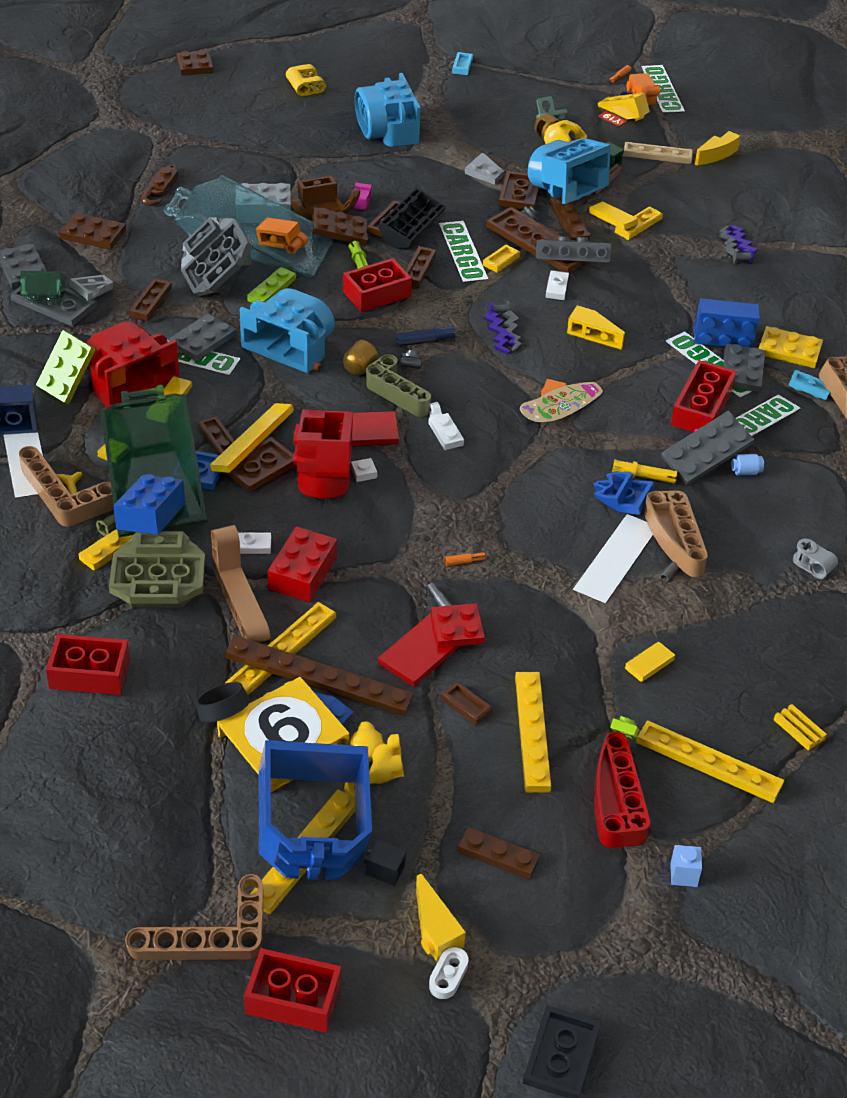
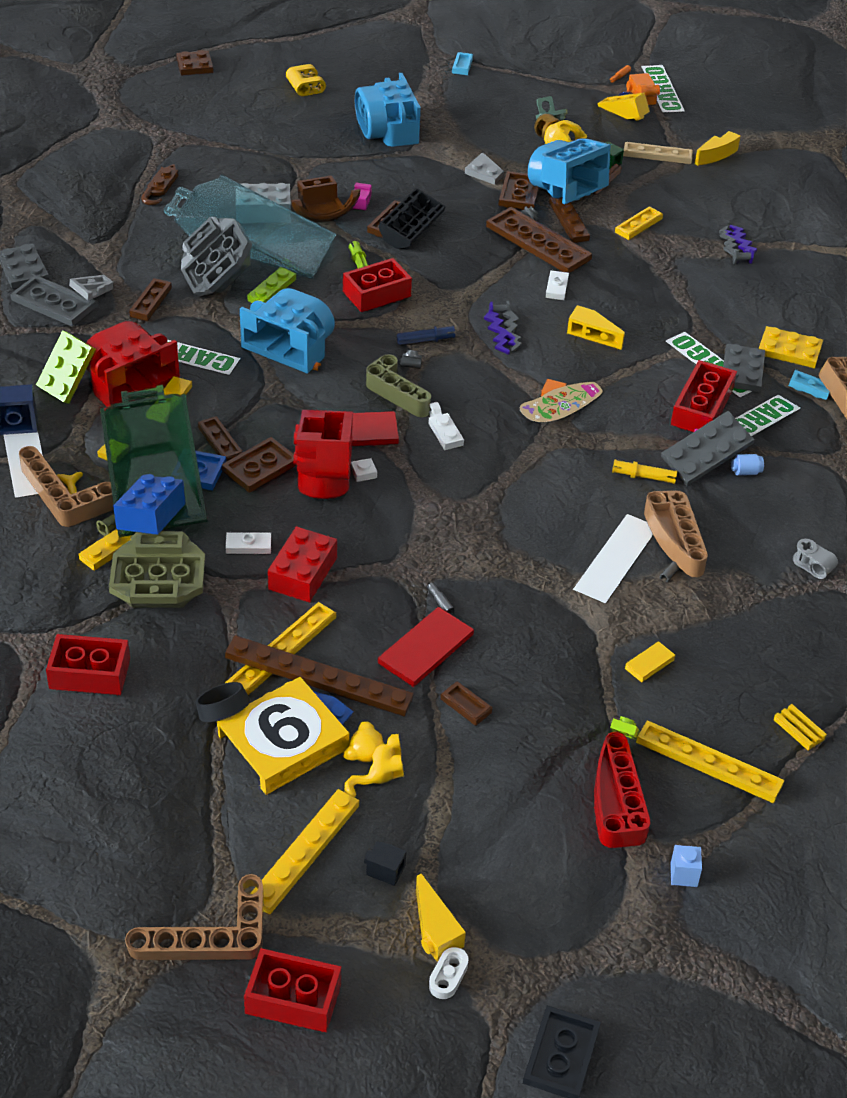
(43, 285): clear green slope -> none
(92, 231): reddish brown plate -> none
(203, 337): dark grey plate -> none
(235, 585): medium nougat beam -> none
(251, 438): yellow tile -> none
(281, 235): orange hinge -> none
(314, 763): blue container -> none
(339, 226): reddish brown plate -> none
(359, 357): pearl gold helmet -> none
(420, 264): reddish brown plate -> none
(457, 625): red plate -> none
(463, 251): sticker -> none
(463, 559): orange pin -> none
(498, 853): reddish brown plate -> none
(501, 258): yellow tile -> none
(532, 732): yellow plate -> none
(573, 250): dark grey bracket -> none
(612, 118): red sticker -> none
(613, 215): yellow tile -> none
(623, 492): blue plate -> none
(725, 323): blue brick -> none

